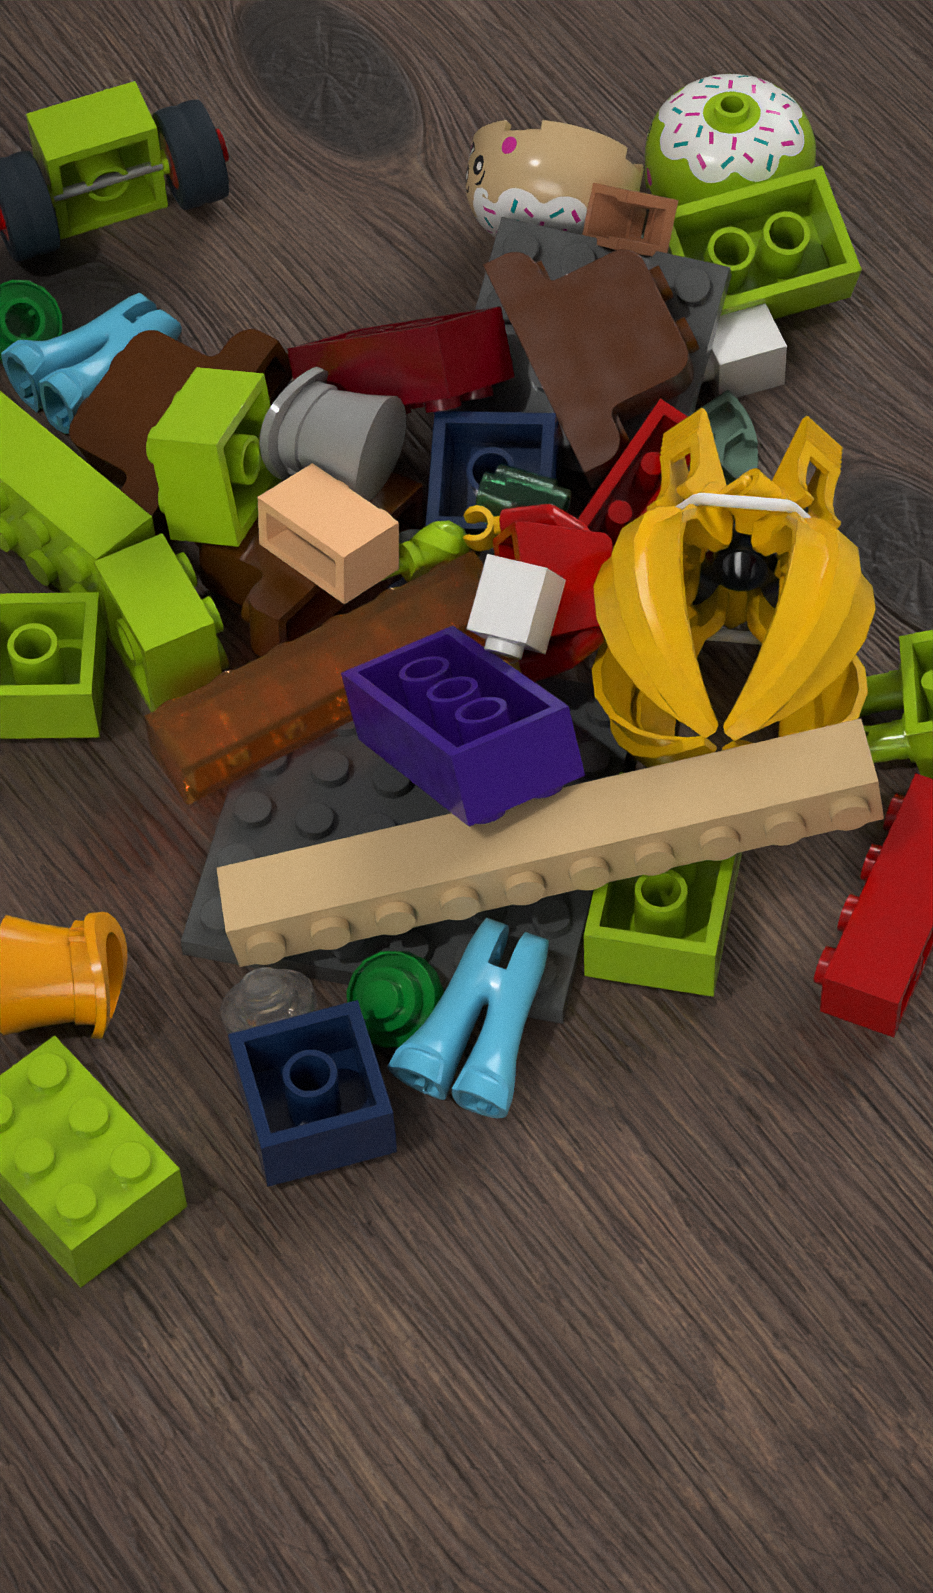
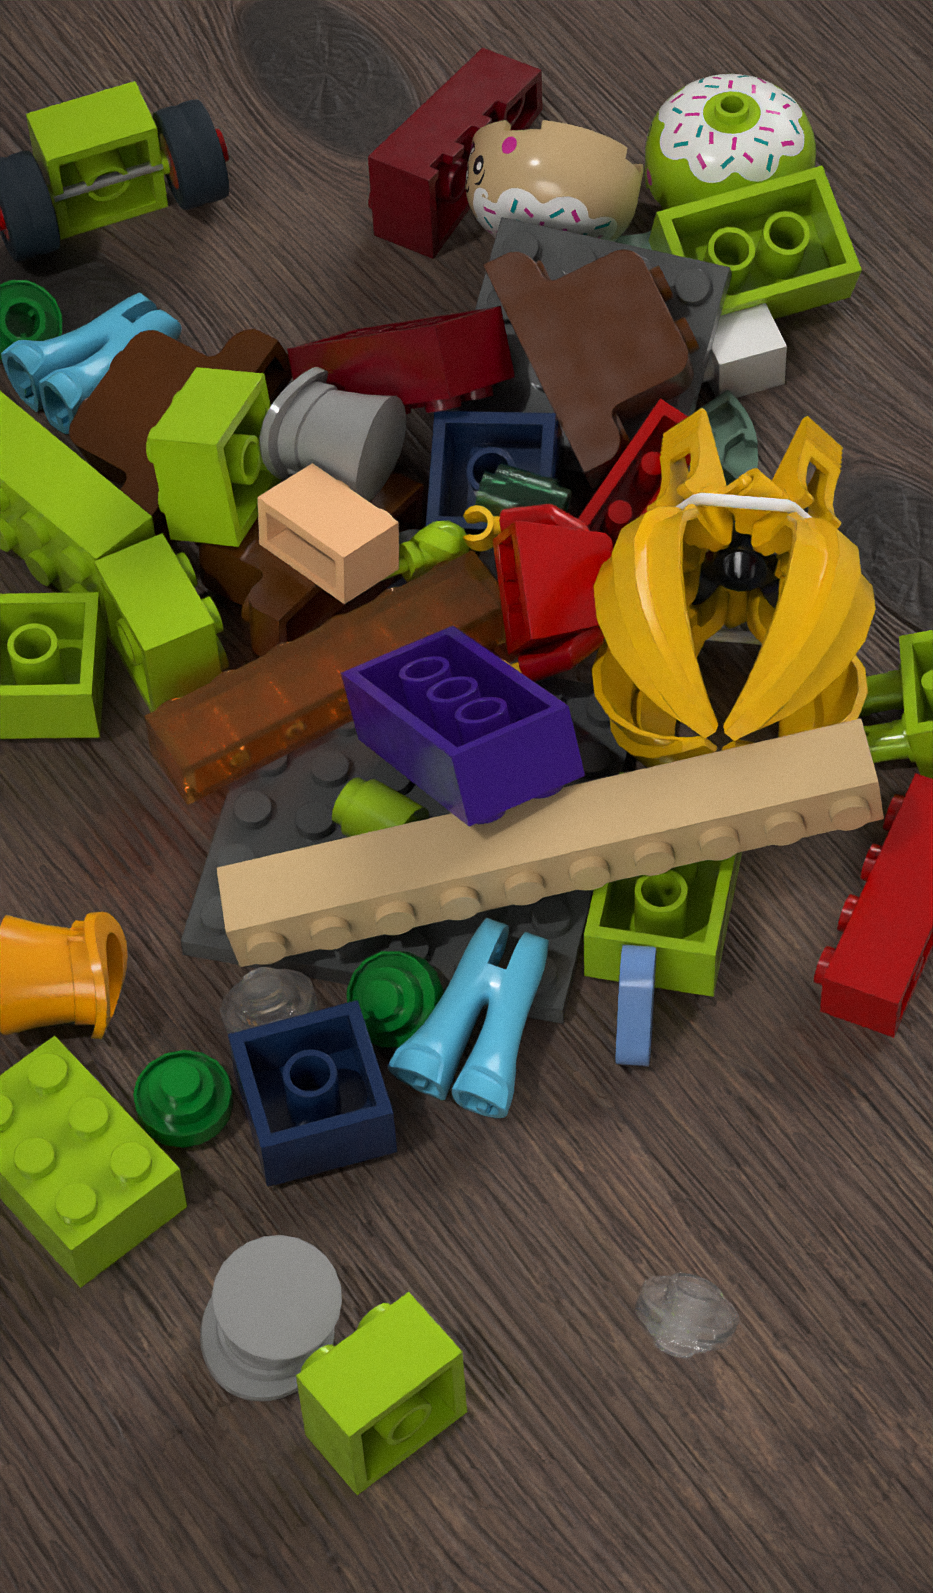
(183, 1098): none -> green plate
(268, 1315): none -> light grey hat
(372, 807): none -> lime brick
(381, 1391): none -> lime brick
(423, 164): none -> dark red wedge
(515, 606): white brick -> none
(618, 219): nougat window -> none
(635, 1005): none -> medium blue beam
(686, 1314): none -> clear plate

